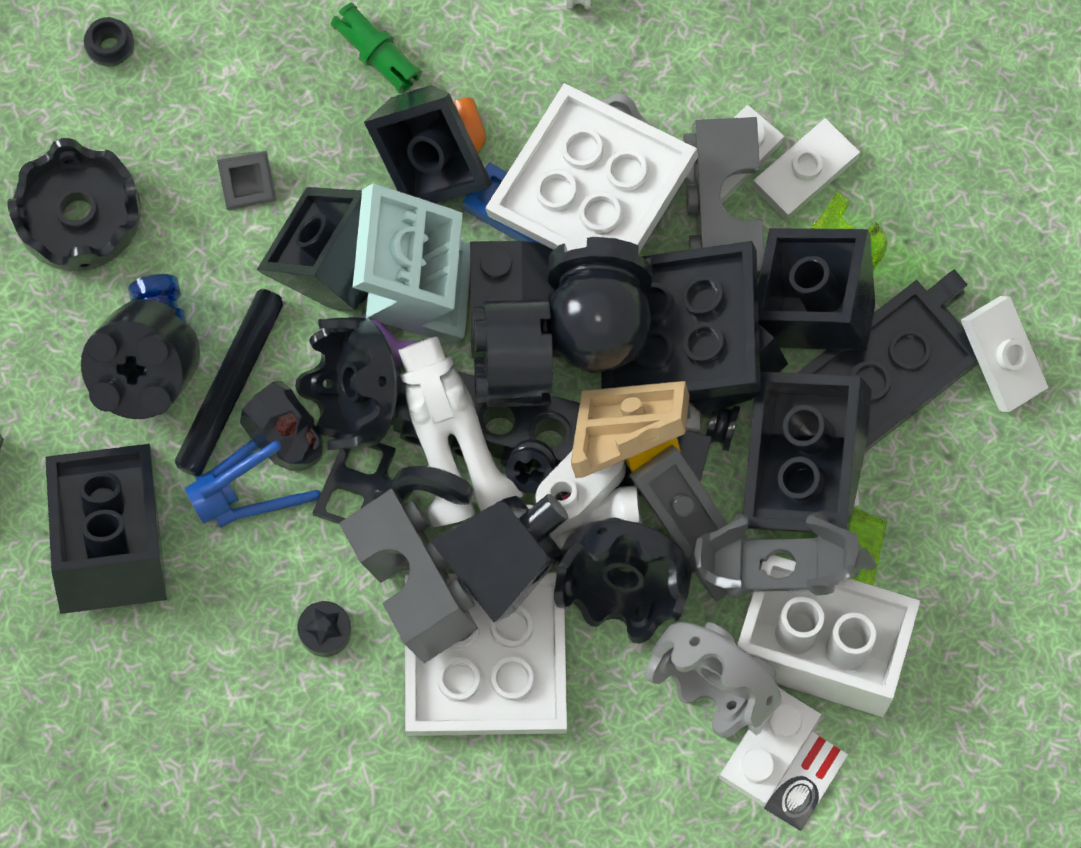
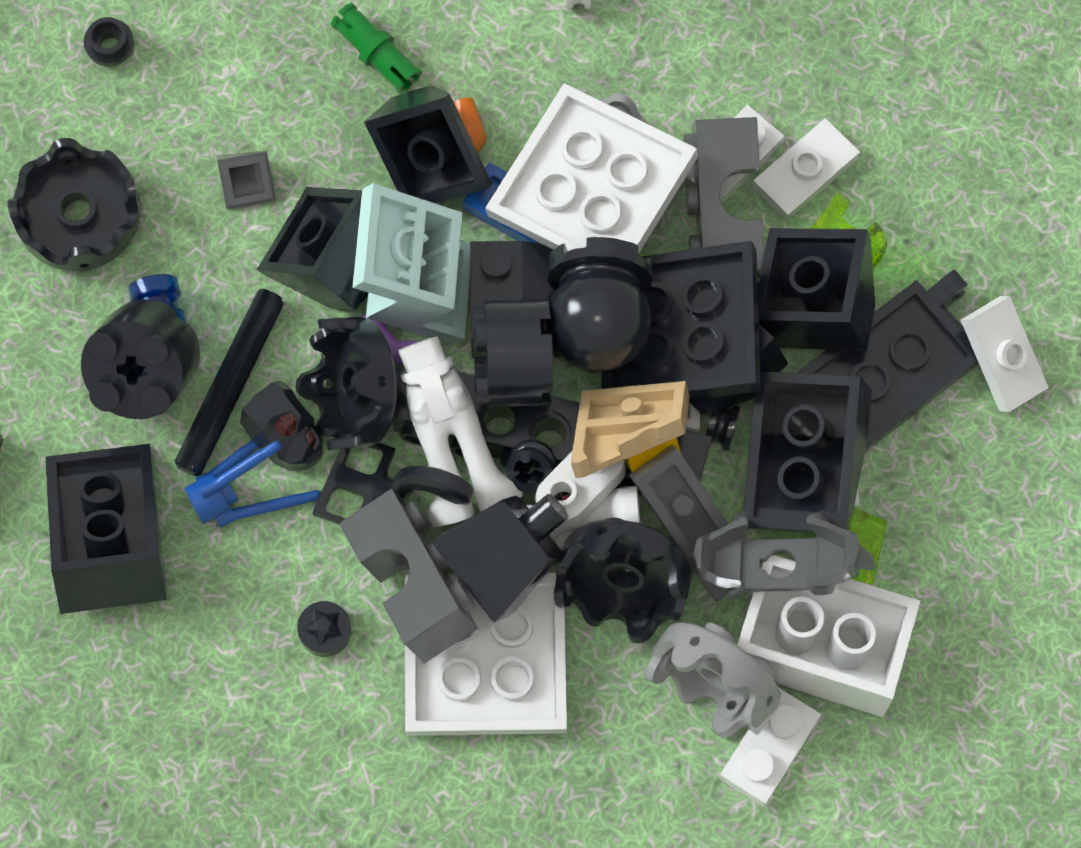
(805, 781): sticker -> none

